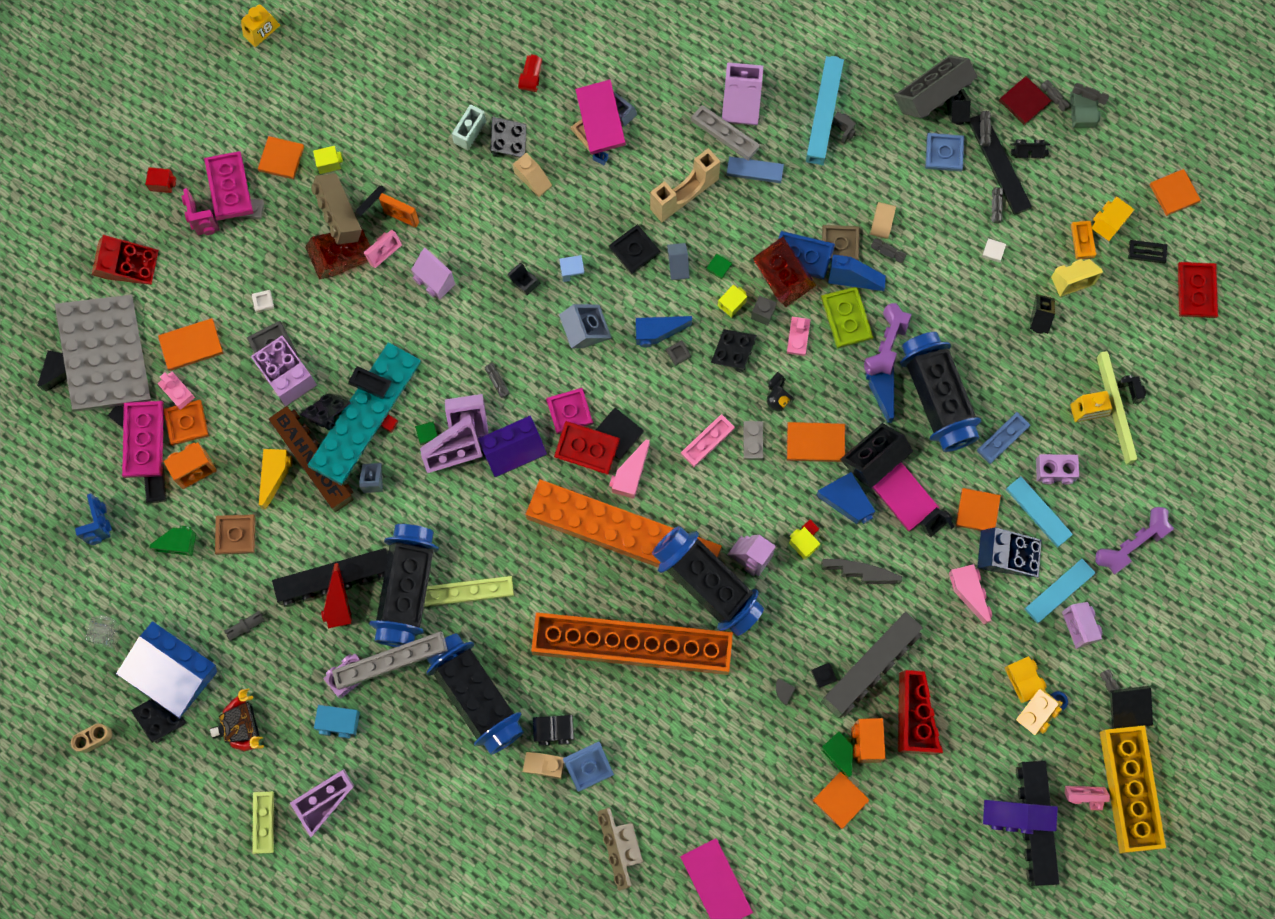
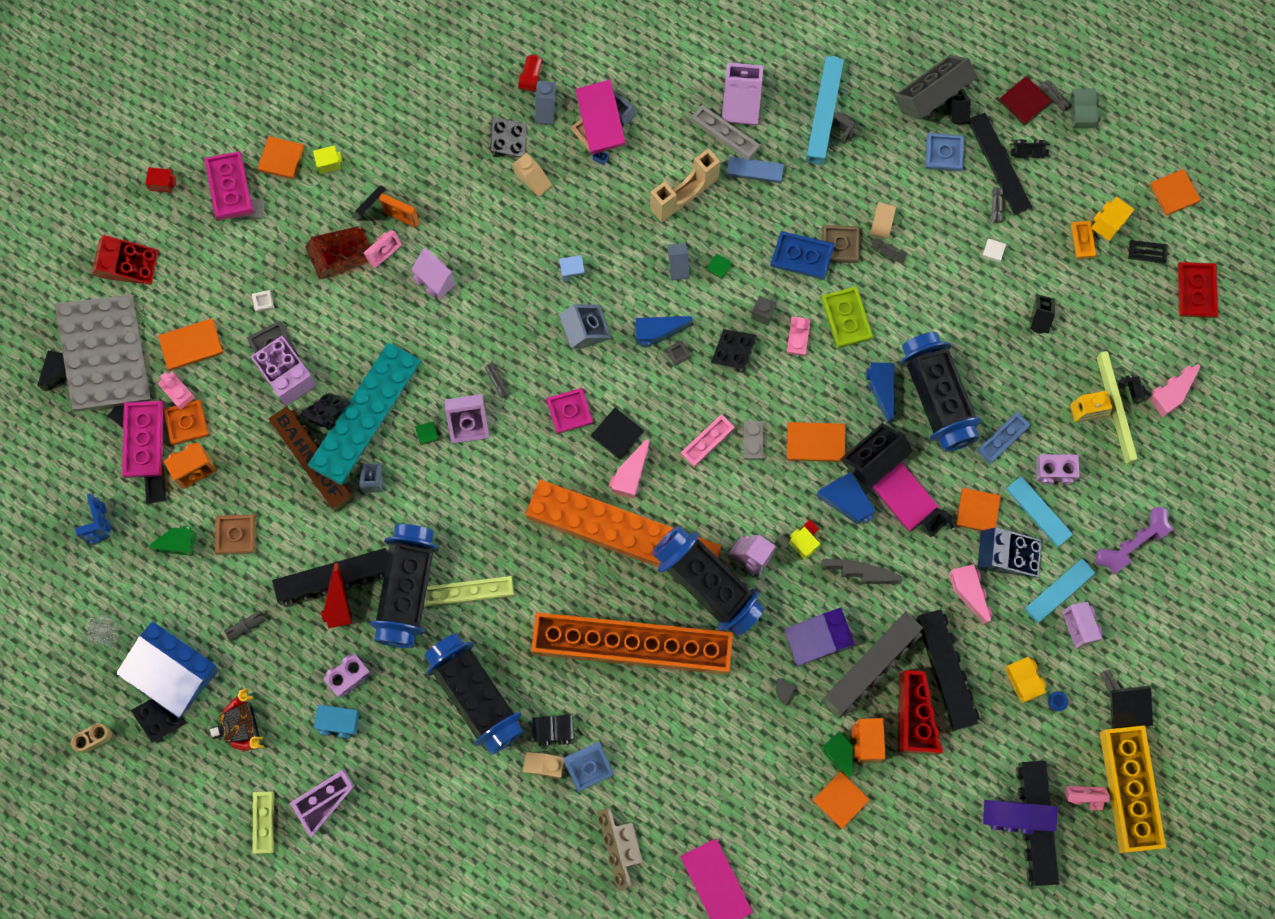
(201, 222): dark pink bracket -> none
(258, 25): yellow torso -> none
(274, 470): yellow slope -> none
(336, 208): dark tan brick -> none
(369, 382): black tile -> none
(389, 423): red piece -> none
(389, 660): light grey tile -> none
(452, 447): lavender wedge -> none
(469, 127): light aqua brick -> none
(512, 446): dark purple slope -> none
(523, 279): black bracket -> none
(545, 102): none -> sand blue slope
(587, 447): red tile -> none
(634, 249): black tile -> none
(732, 300): neon yellow brick -> none
(778, 397): black piece -> none
(784, 272): clear red slope -> none
(819, 637): none -> slope
(823, 675): black plate -> none
(853, 273): blue slope -> none
(886, 359): medium lavender plate -> none
(947, 670): none -> black brick
(985, 128): dark grey axle -> none
(1039, 712): bracket -> none
(1076, 277): light yellow slope -> none
(1090, 93): dark grey axle -> none
(1173, 394): none -> bright pink slope

